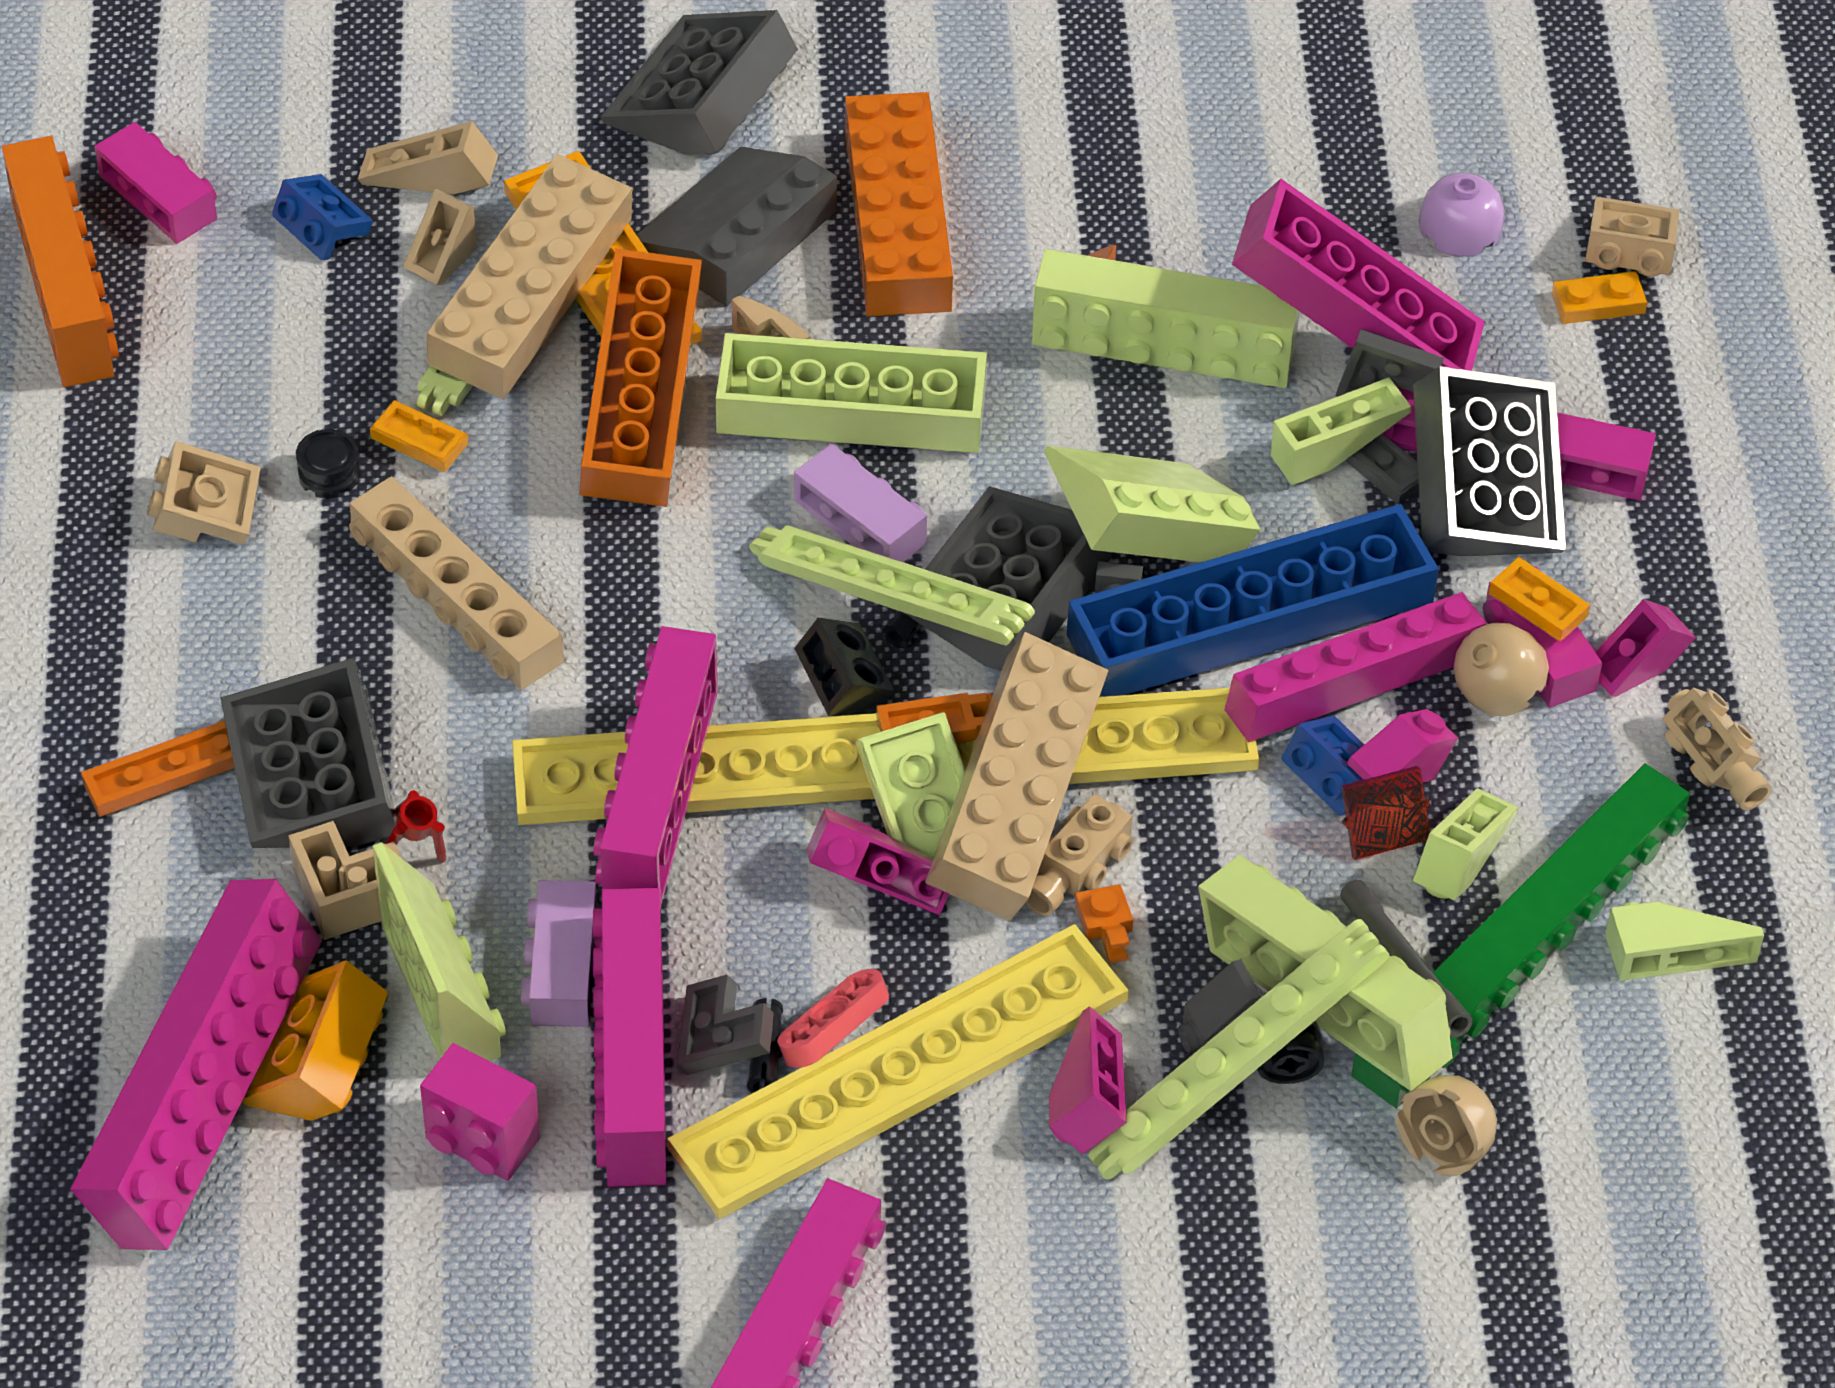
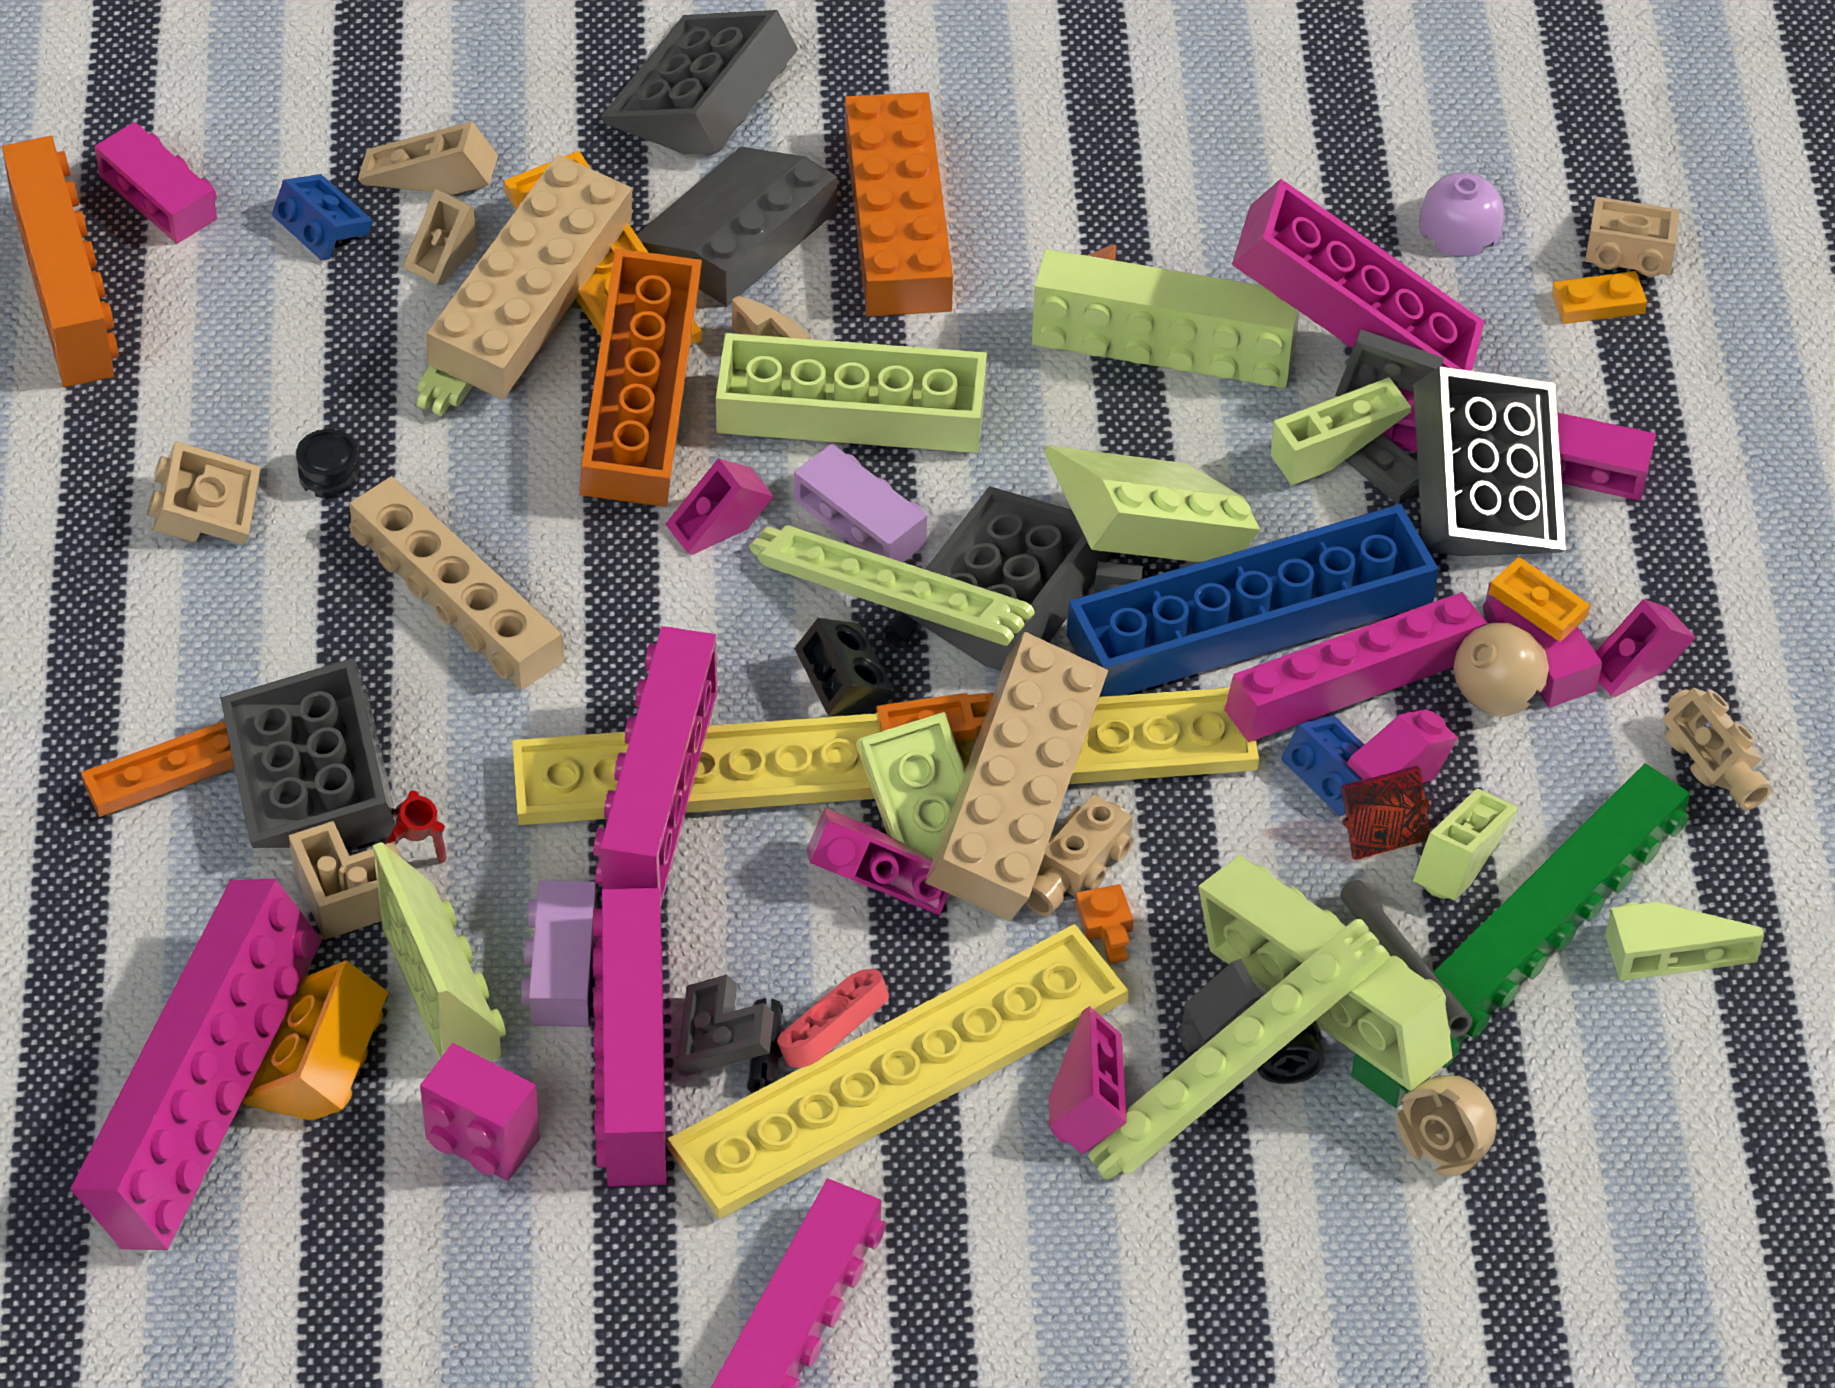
(419, 436): light orange plate -> none
(719, 506): none -> dark pink slope

